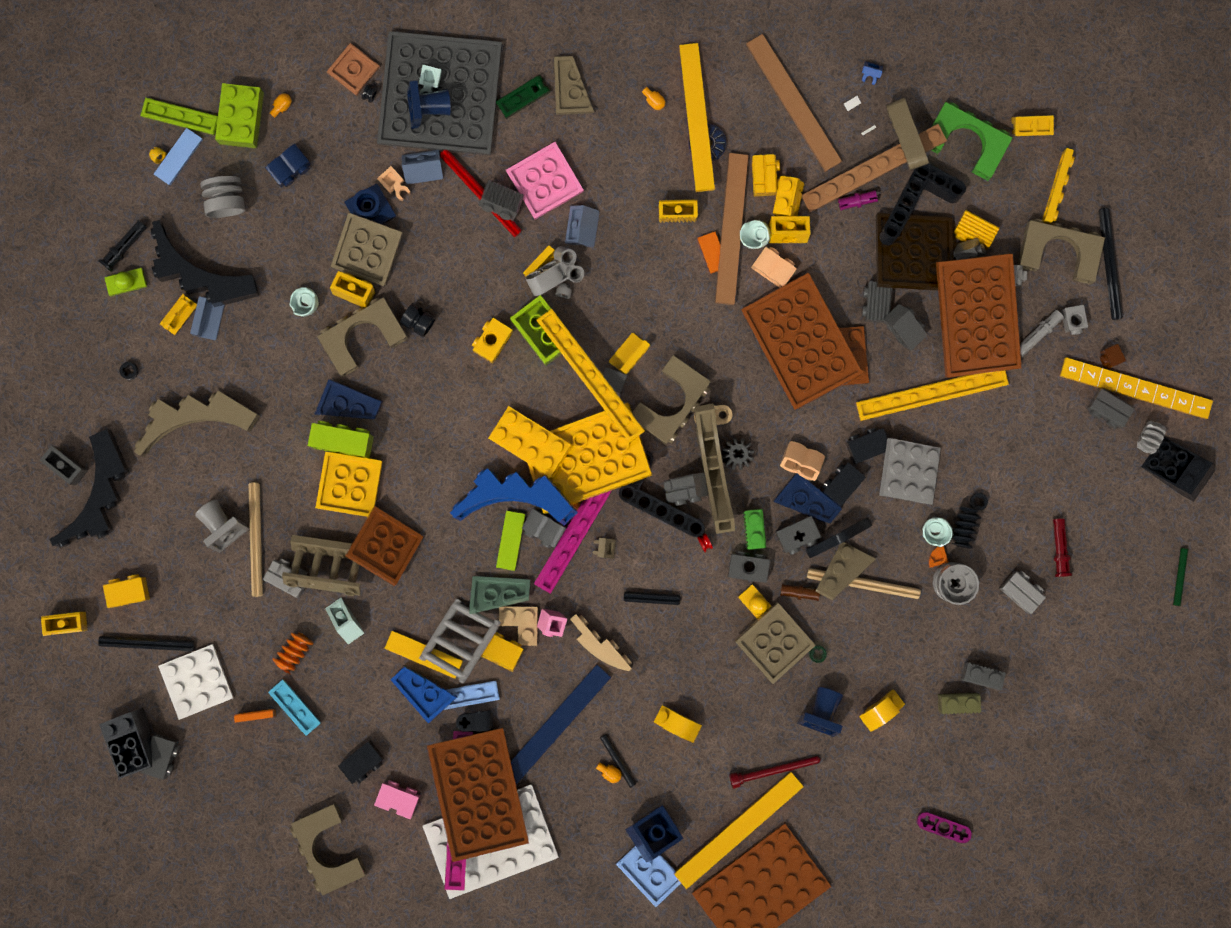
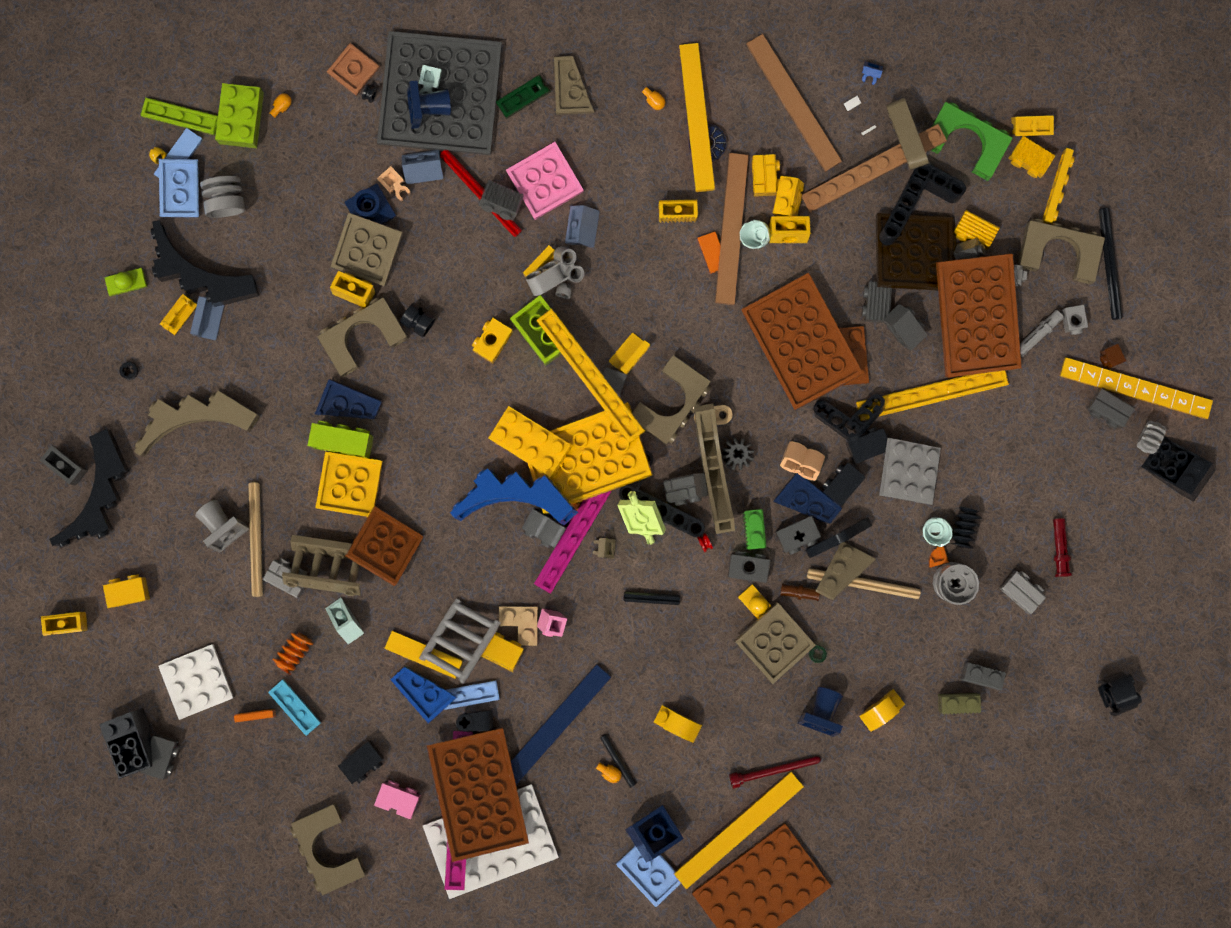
(114, 251): black pin -> none
(146, 643): black axle -> none
(178, 188): none -> light blue tile
(288, 166): dark blue brick -> none
(306, 296): light aqua hair -> none
(497, 592): sand green wing -> none
(510, 540): lime tile -> none
(604, 651): tan slope -> none
(641, 517): none -> yellowish green plate
(774, 267): light nougat brick -> none
(853, 423): none -> black beam
(857, 200): magenta pin -> none
(928, 827): magenta beam -> none
(978, 507): black bush -> none
(1031, 157): none -> yellow brick
(1119, 693): none -> black brick
(1180, 577): dark green bar -> none

